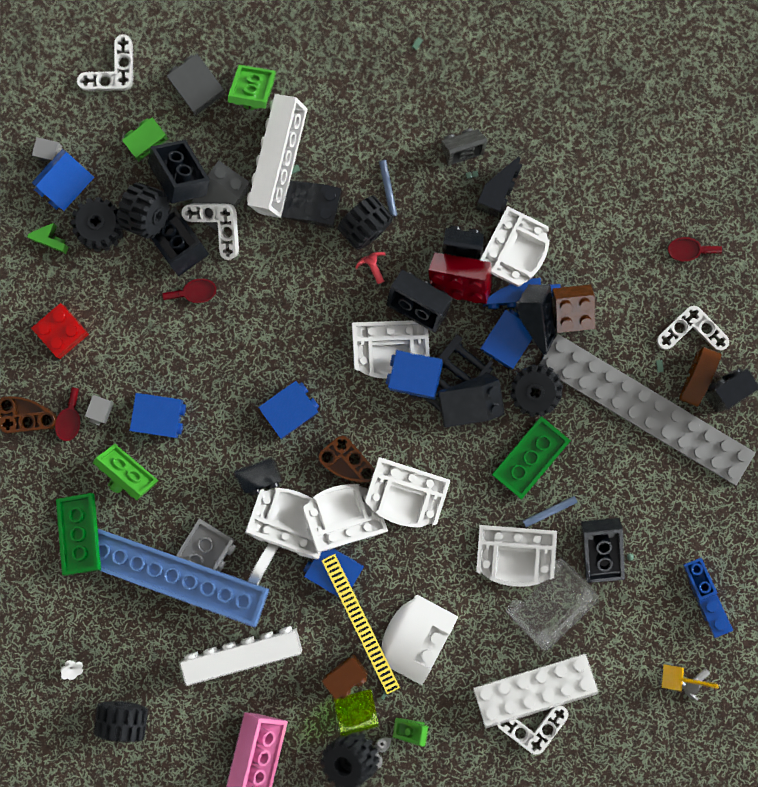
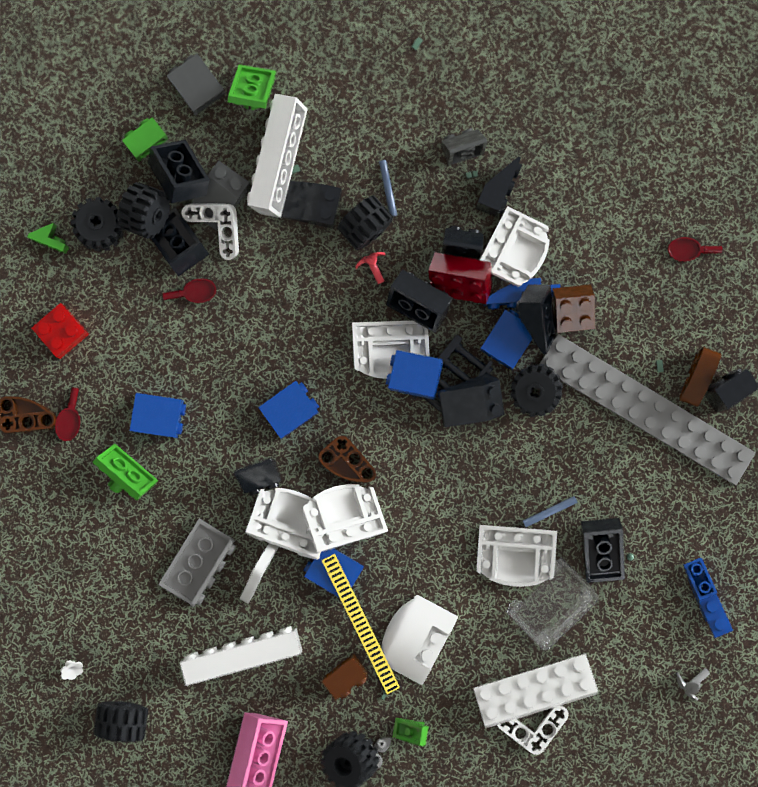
(46, 149): light grey brick -> none
(62, 180): blue brick -> none
(78, 534): green plate -> none
(99, 410): light grey brick -> none
(114, 84): white beam -> none
(181, 578): medium blue plate -> none
(356, 712): clear neon green plate -> none
(406, 494): white slope -> none
(531, 457): green plate -> none
(674, 679): yellow piece -> none
(696, 324): white beam -> none

